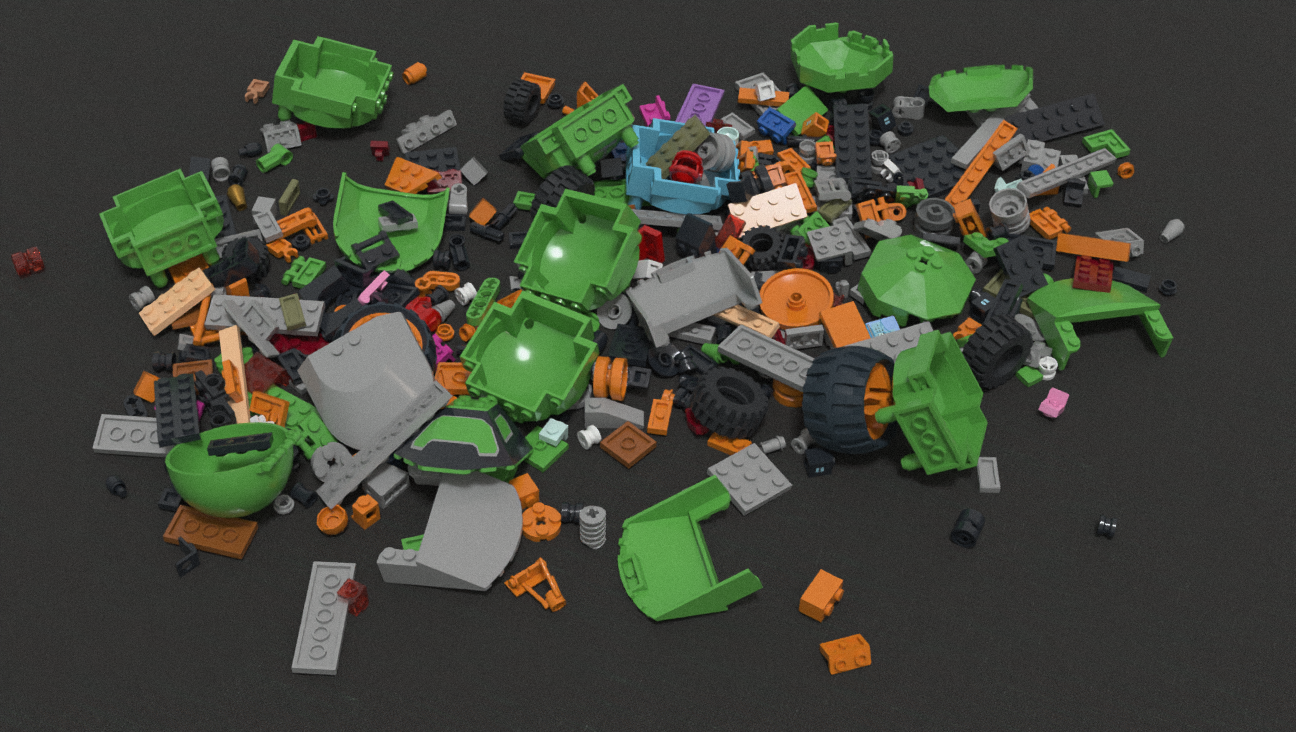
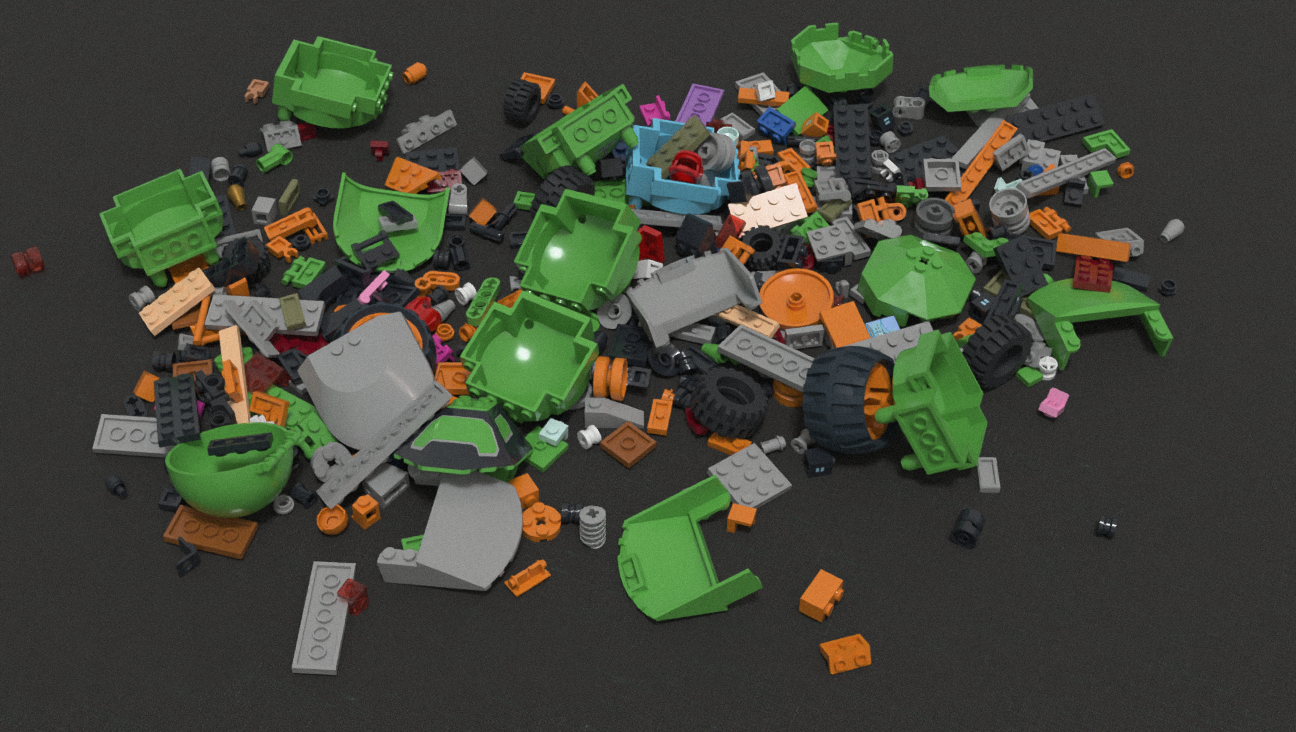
(268, 226): light grey plate -> none
(554, 598): orange plant -> none
(740, 515): none -> orange panel
(941, 174): none -> light grey plate

